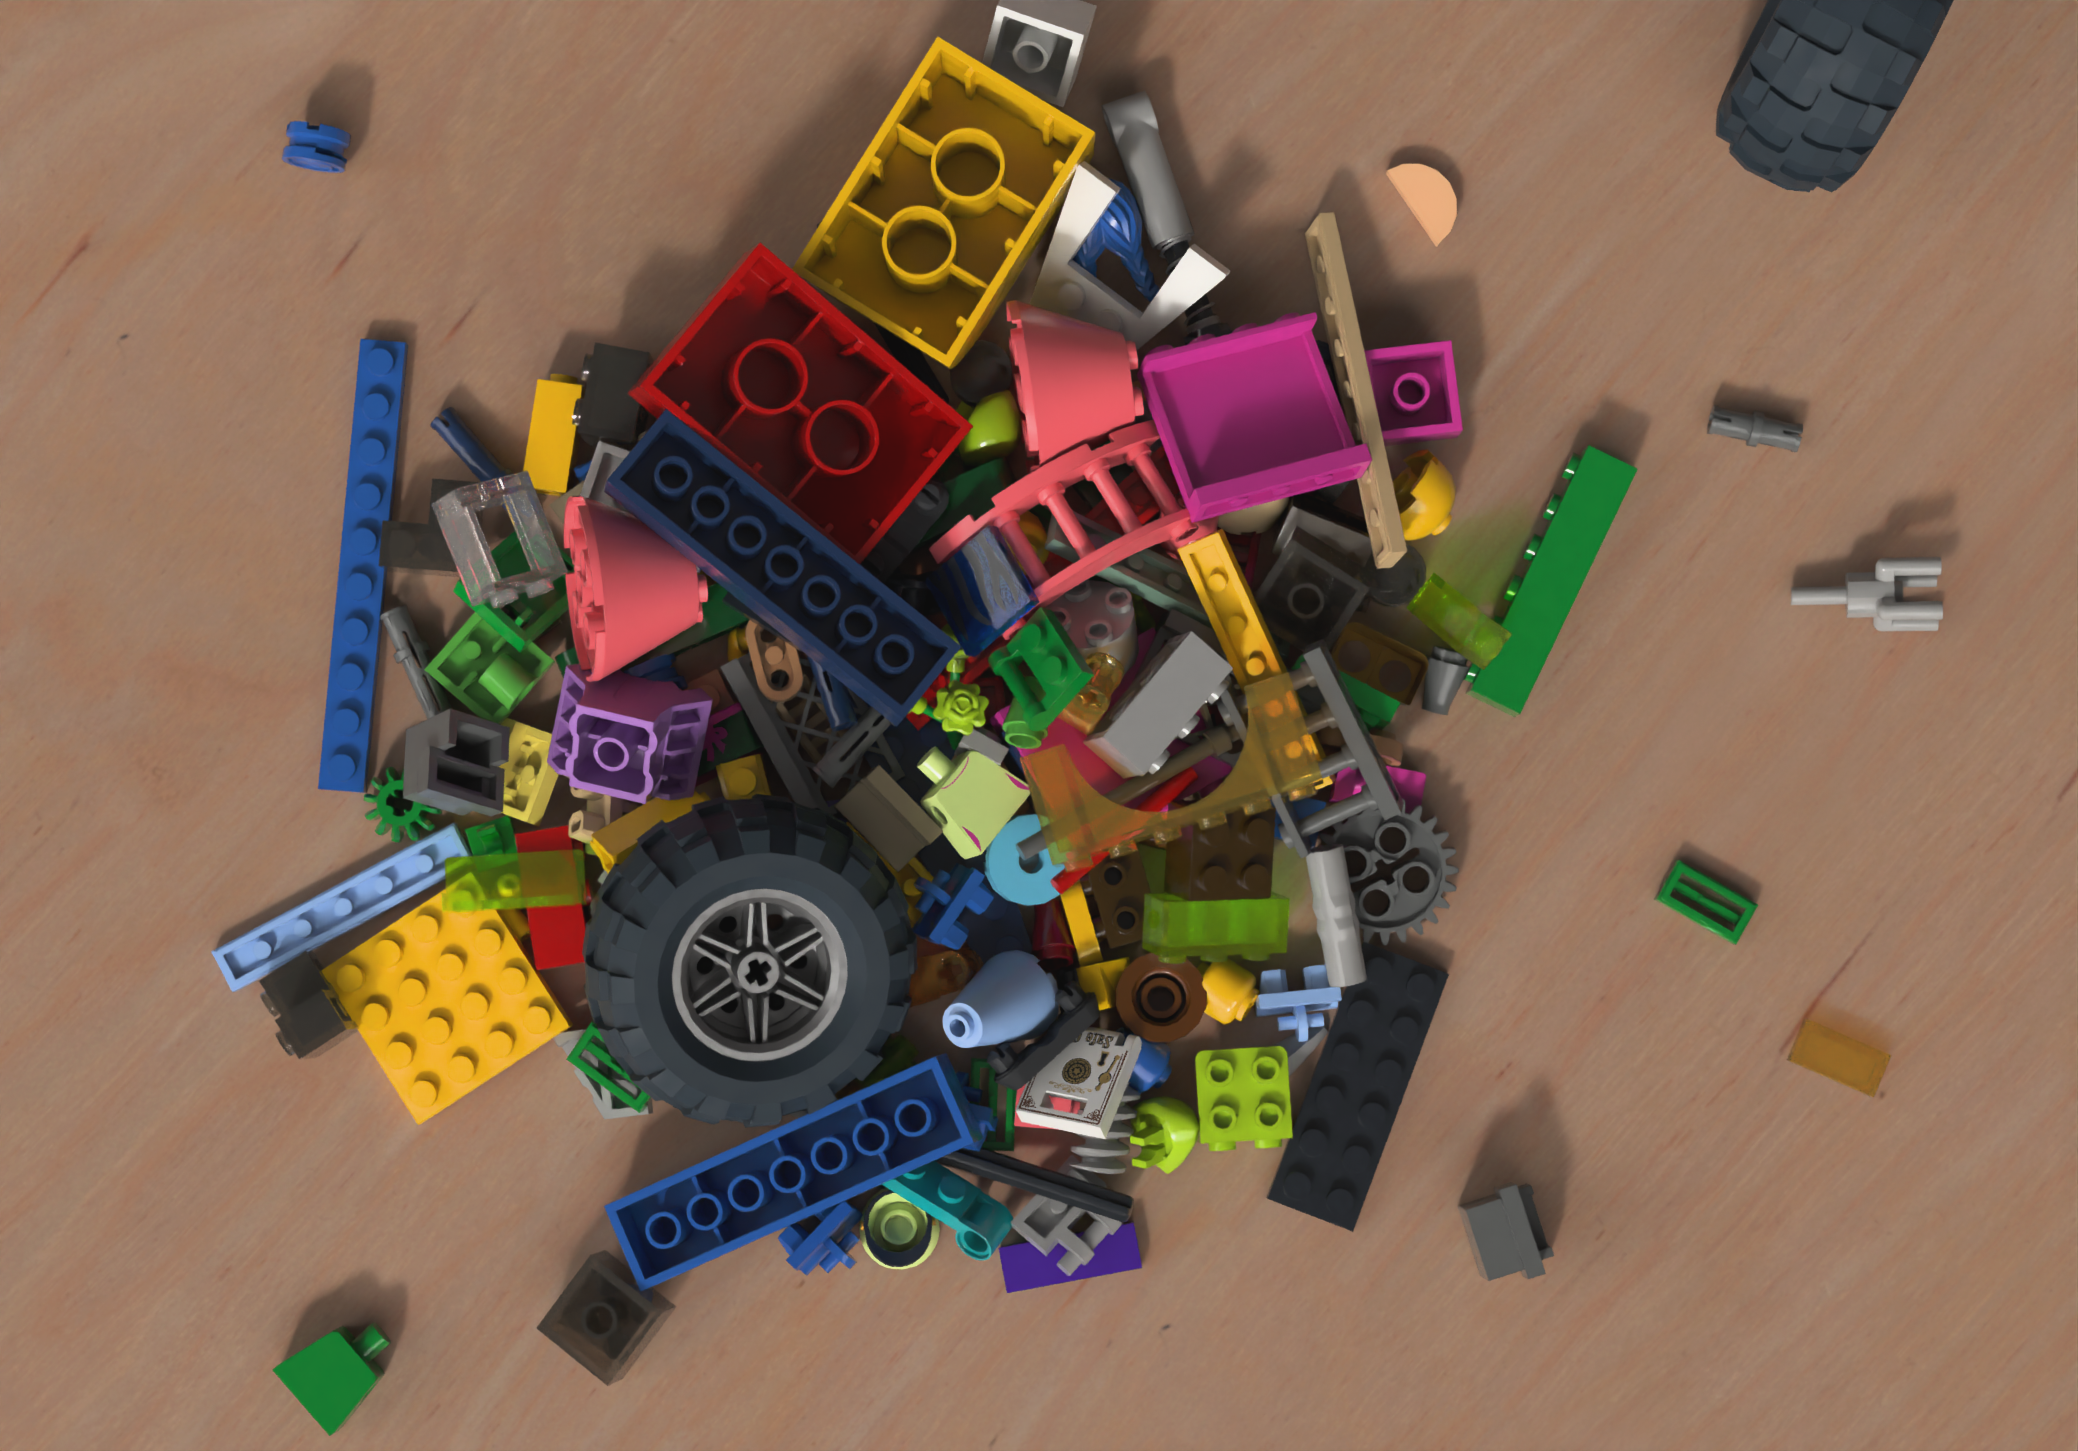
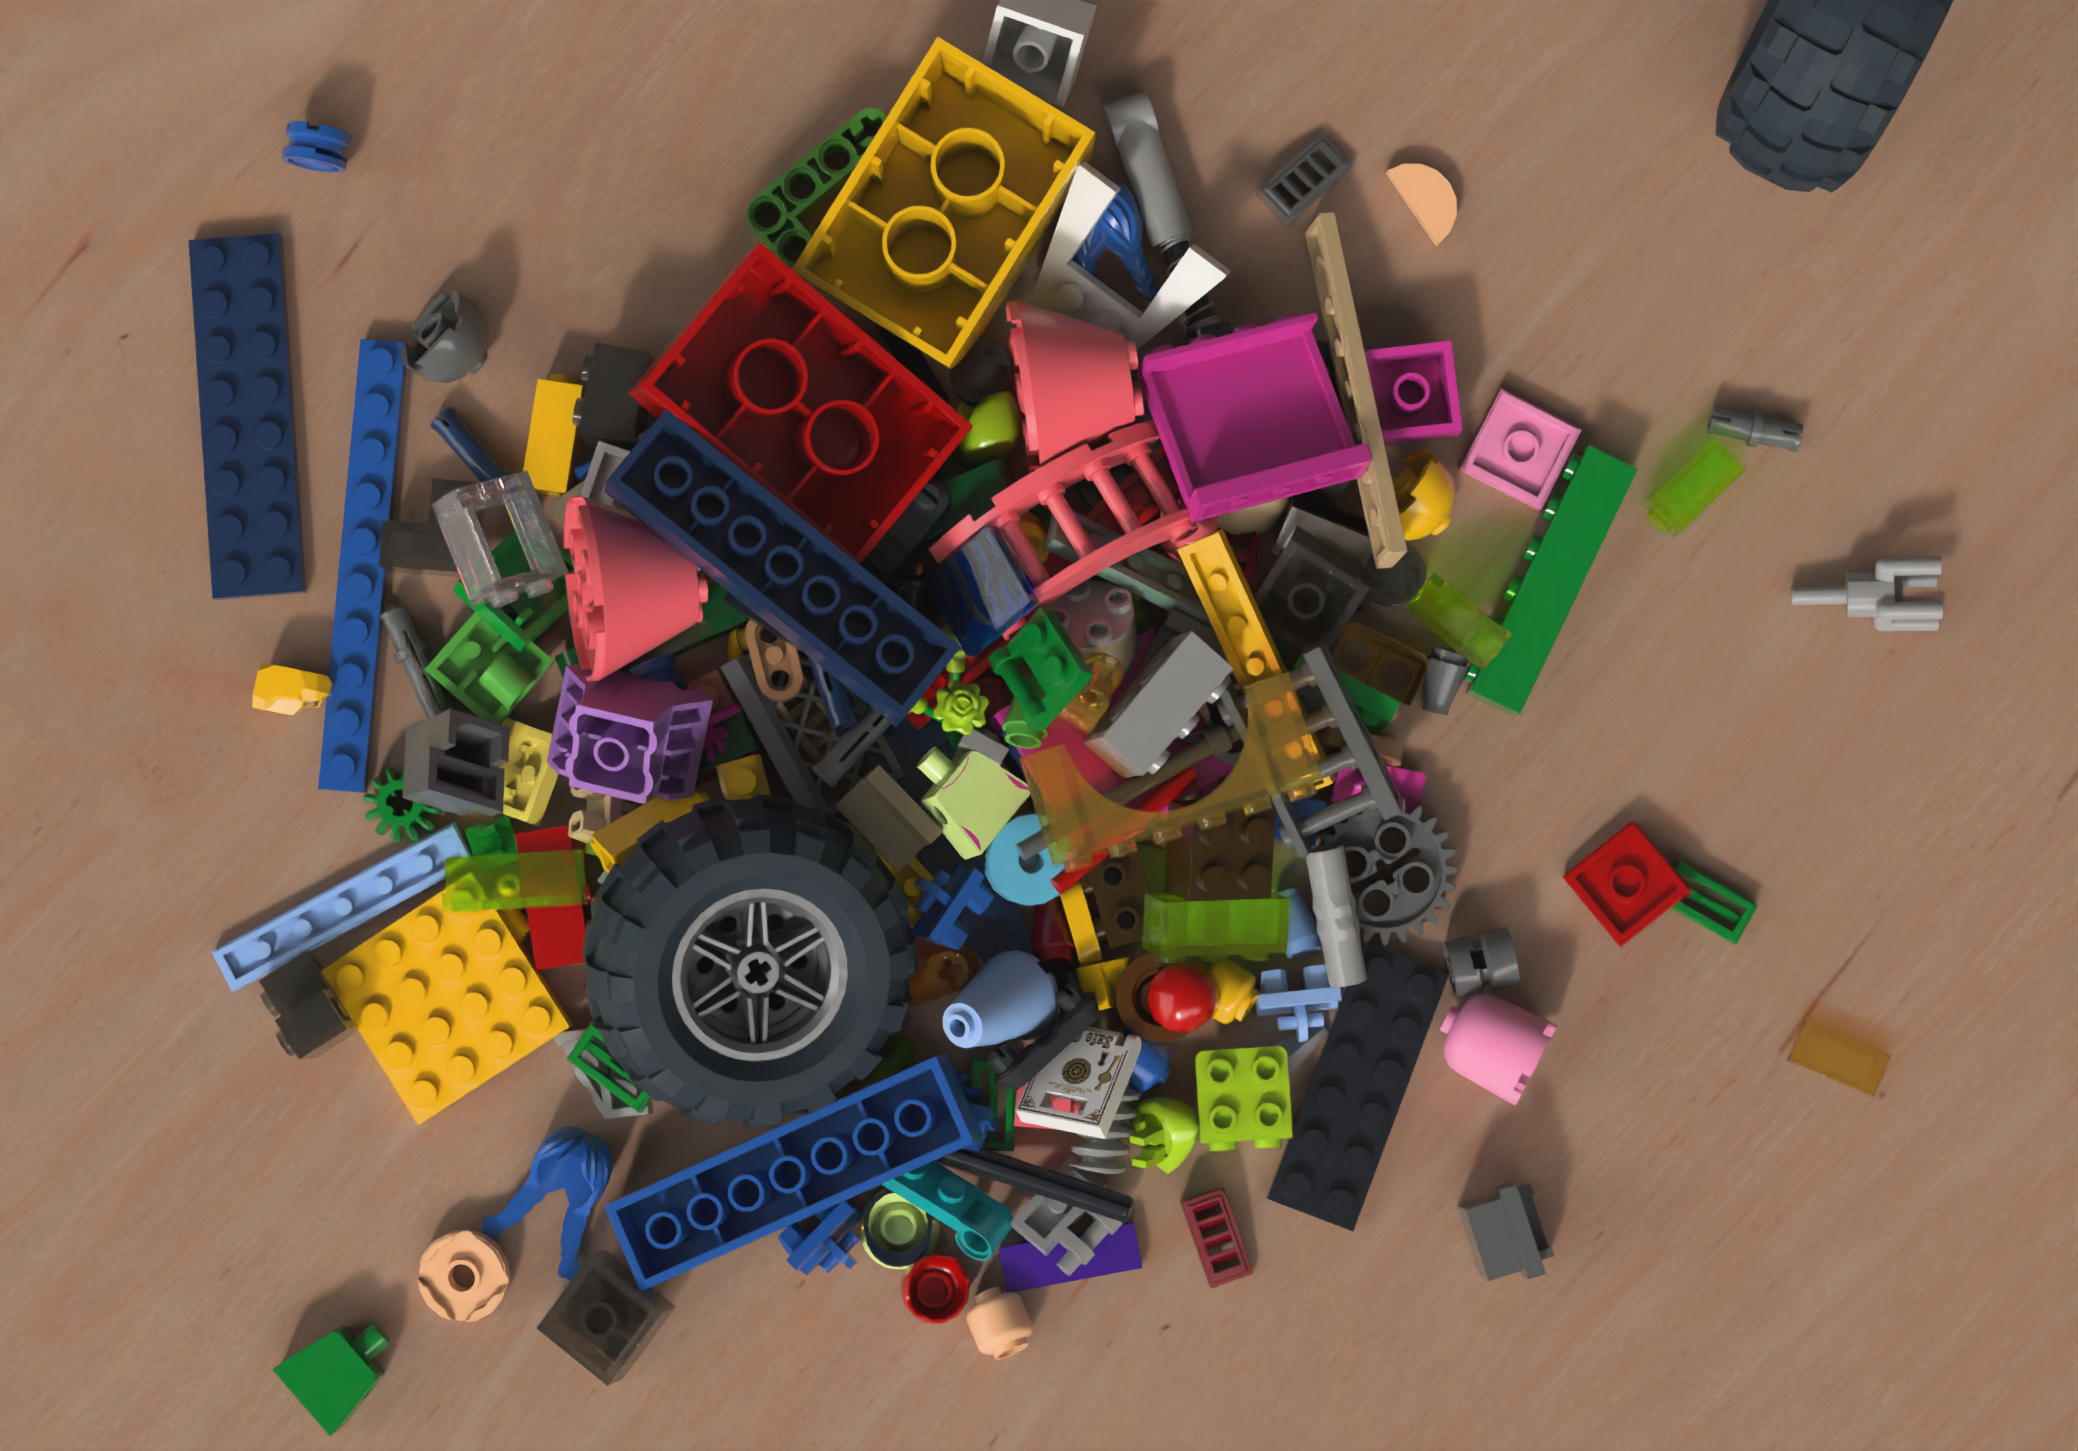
(247, 416): none -> dark blue plate
(289, 689): none -> yellow rock
(448, 340): none -> dark grey cylinder
(485, 1260): none -> light nougat tile
(569, 1161): none -> blue hair
(813, 169): none -> bright green beam
(935, 1288): none -> red hair
(999, 1323): none -> light nougat head
(1183, 997): none -> red hair
(1204, 1201): none -> dark red slope
(1279, 205): none -> dark grey slope
(1301, 926): none -> medium blue cone
(1495, 1044): none -> bright pink cylinder
(1496, 958): none -> dark grey wheel
(1520, 449): none -> bright pink tile
(1627, 884): none -> red tile
(1692, 488): none -> clear neon green brick

